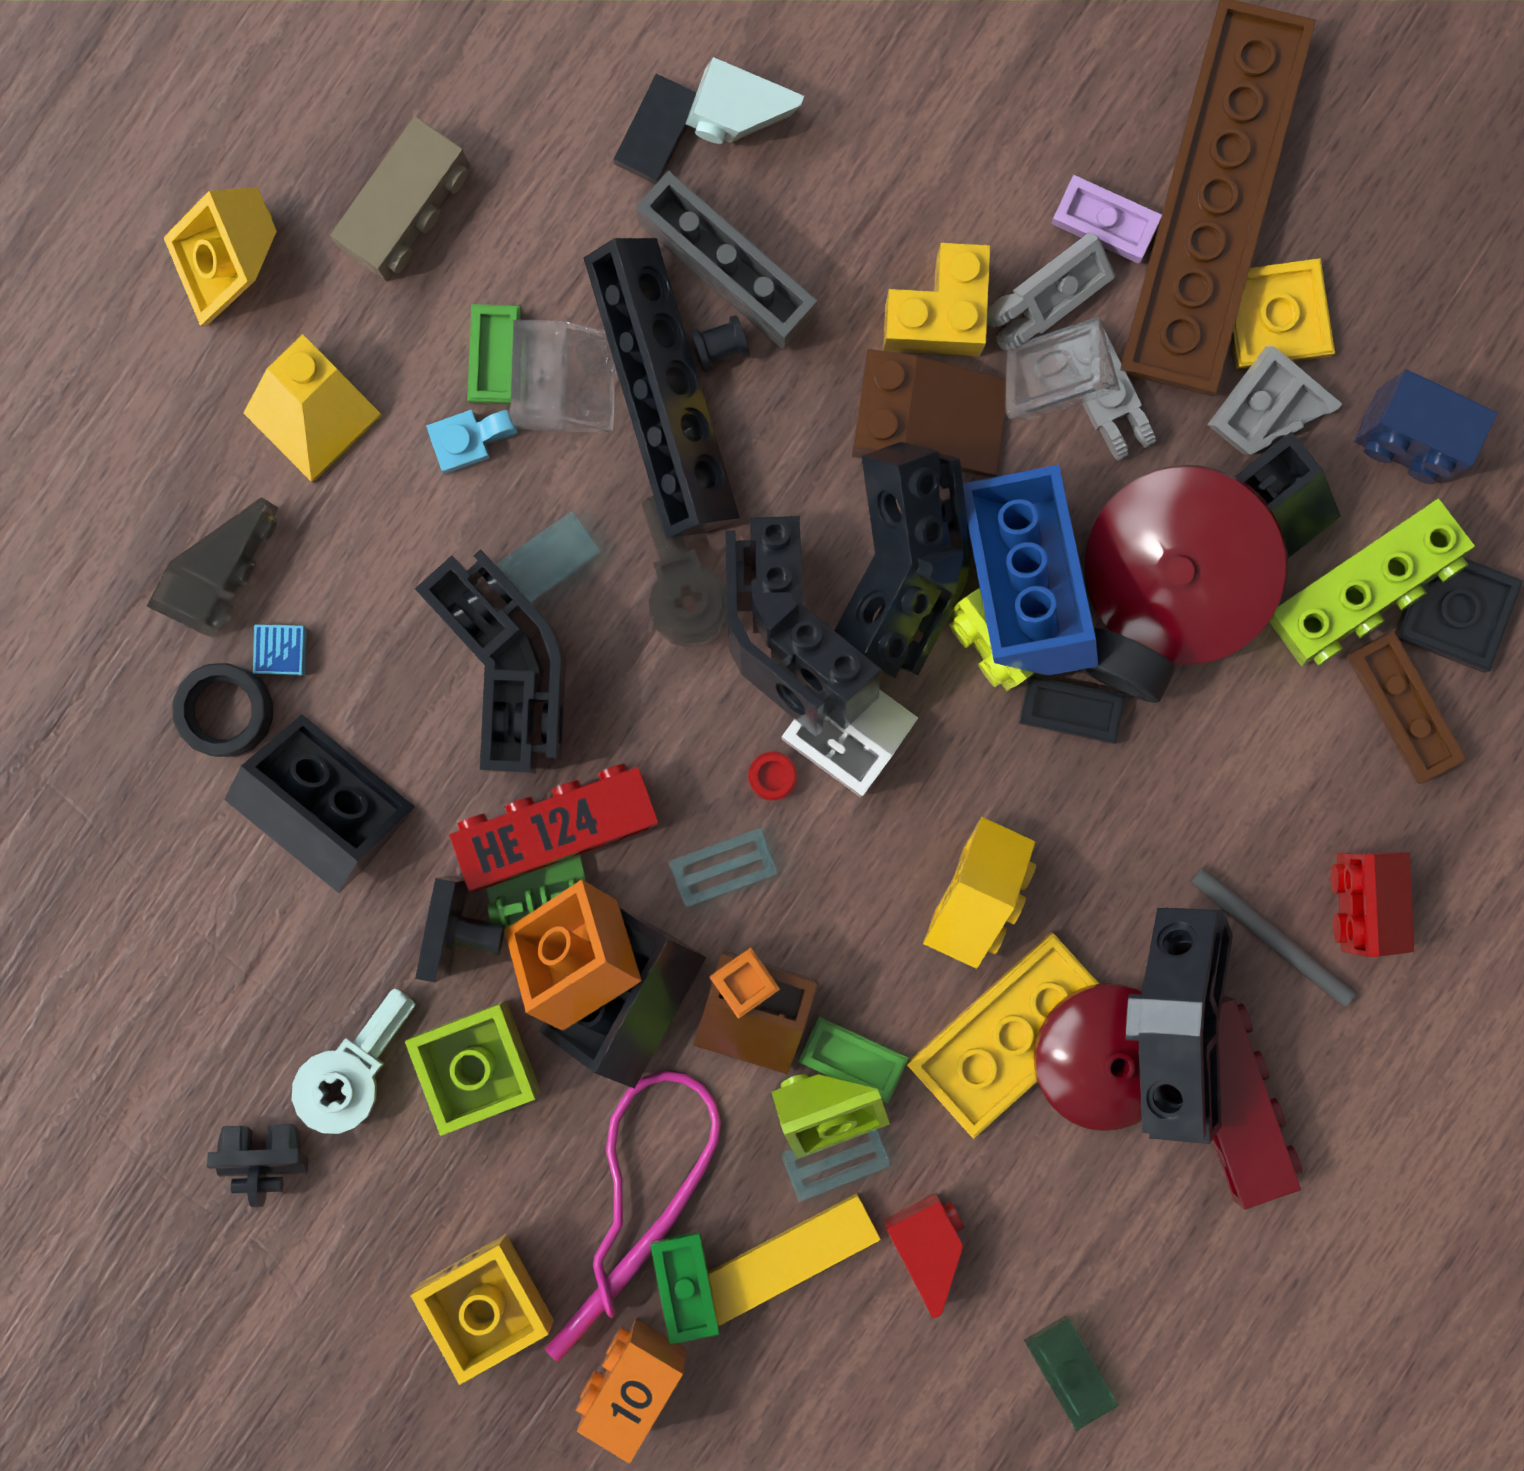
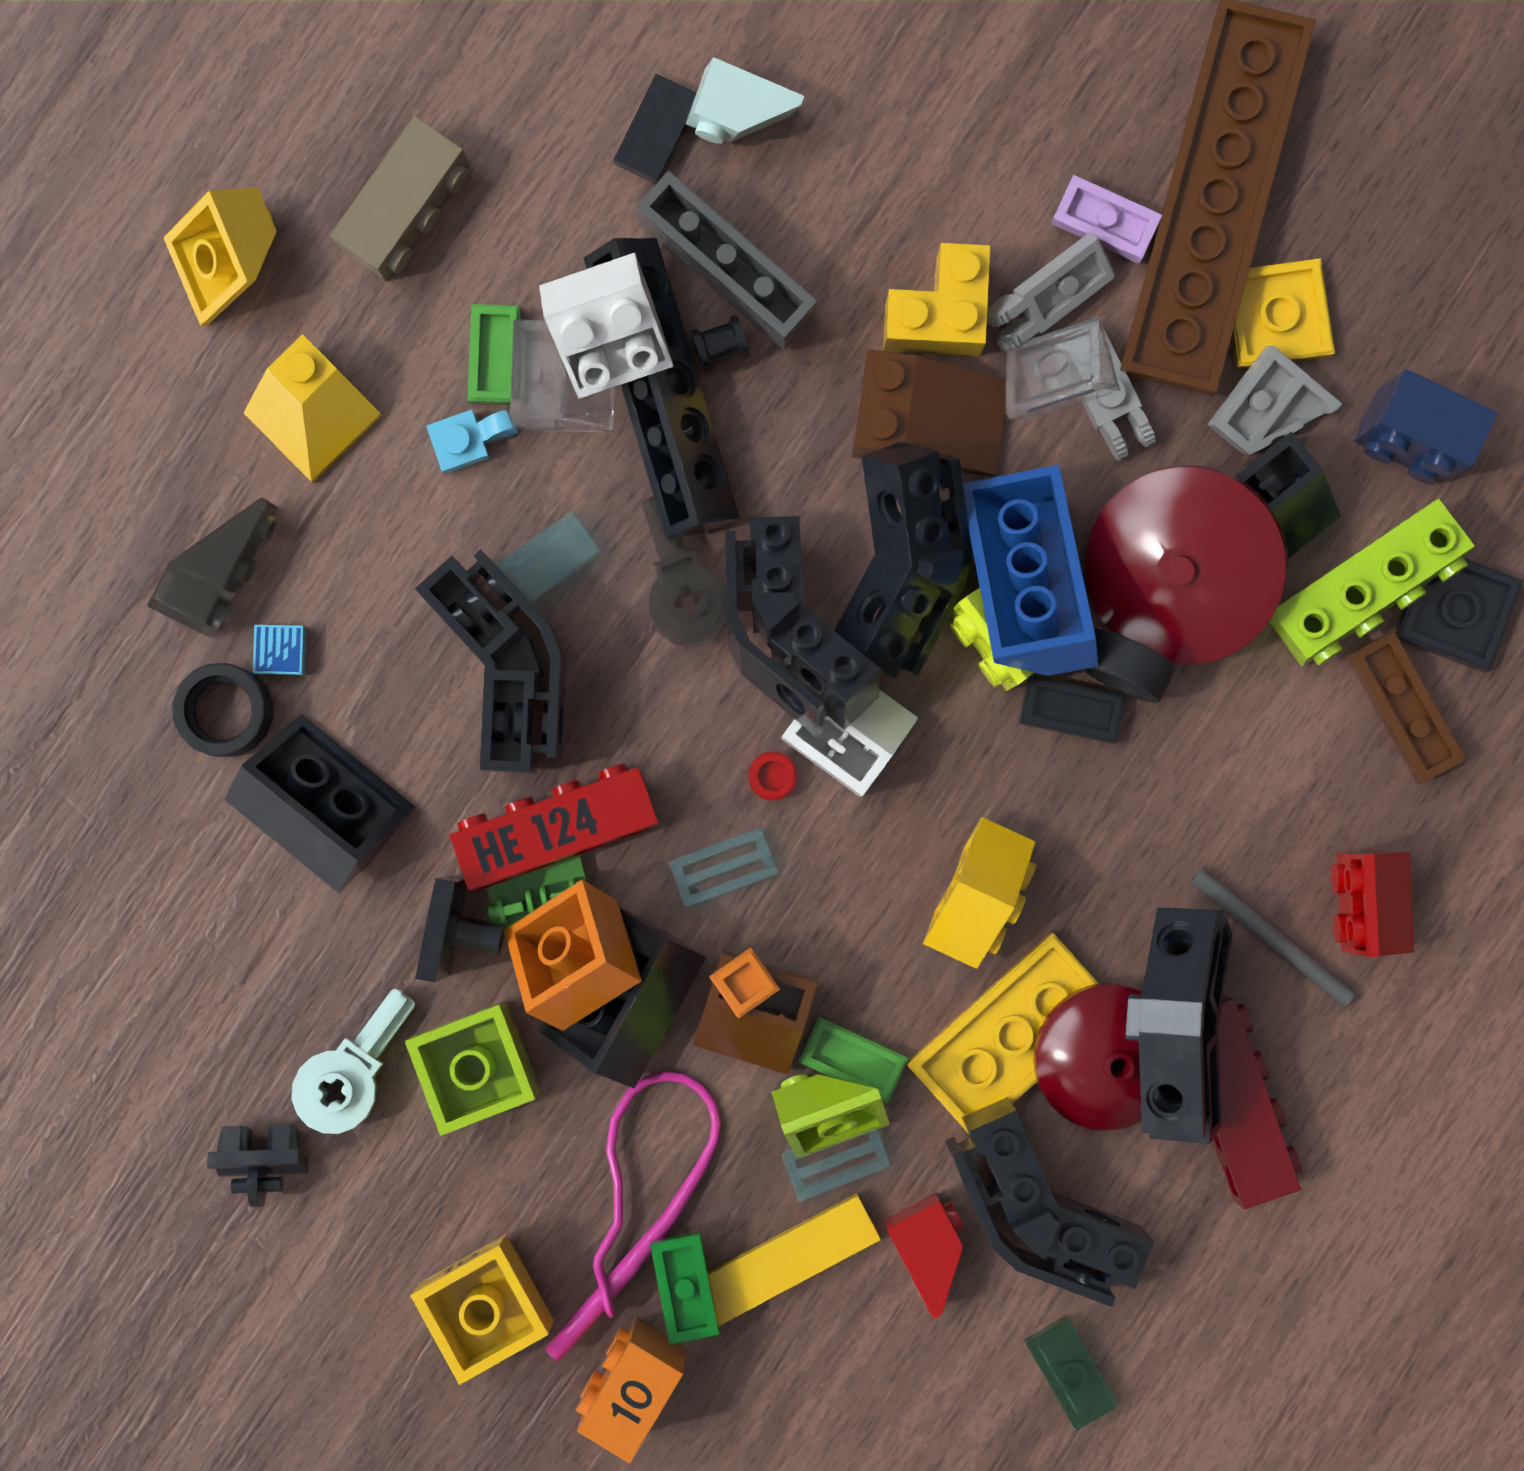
(605, 325): none -> white slope
(1042, 1218): none -> black brick

